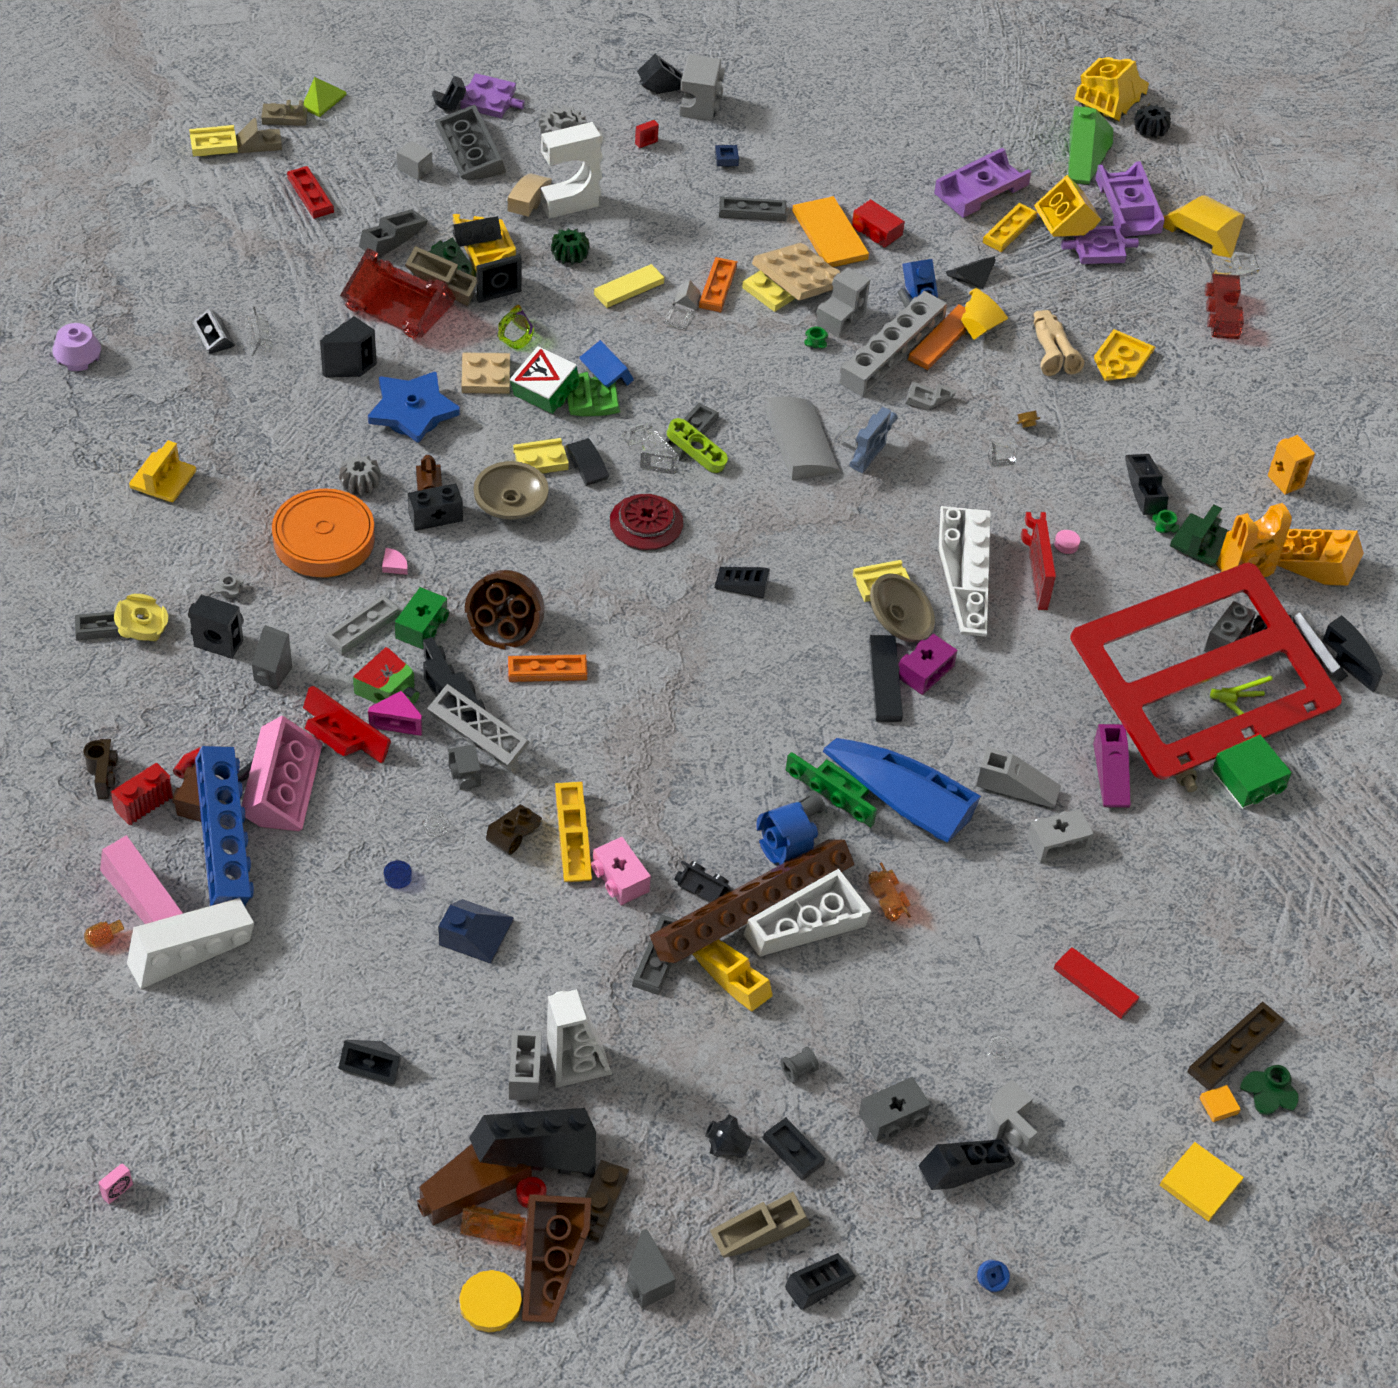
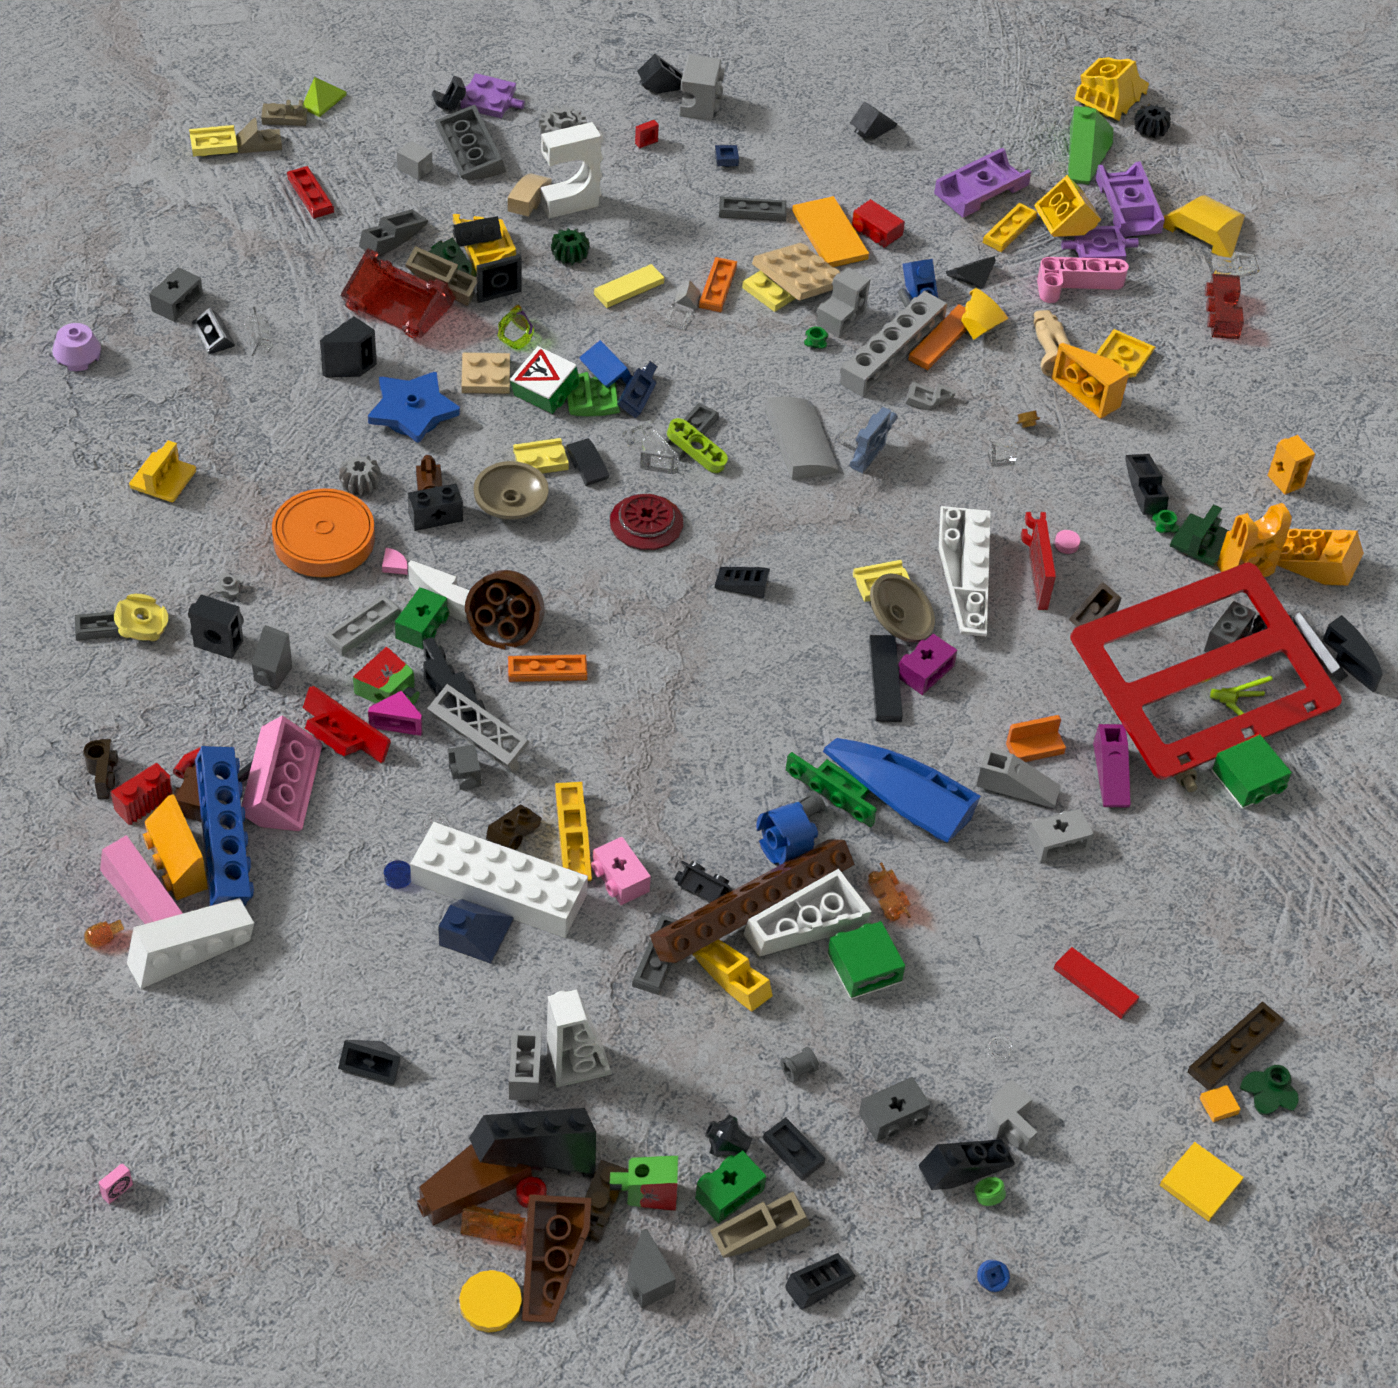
(175, 850): none -> light orange slope
(176, 294): none -> dark grey brick
(442, 584): none -> white slope
(499, 879): none -> white brick
(638, 390): none -> dark blue hinge
(649, 1182): none -> bright green torso
(730, 1186): none -> green brick
(866, 959): none -> green piece
(871, 122): none -> black slope
(990, 1191): none -> bright green tile
(1036, 739): none -> orange panel
(1080, 274): none -> bright pink beam
(1090, 379): none -> light orange slope
(1099, 604): none -> dark brown slope

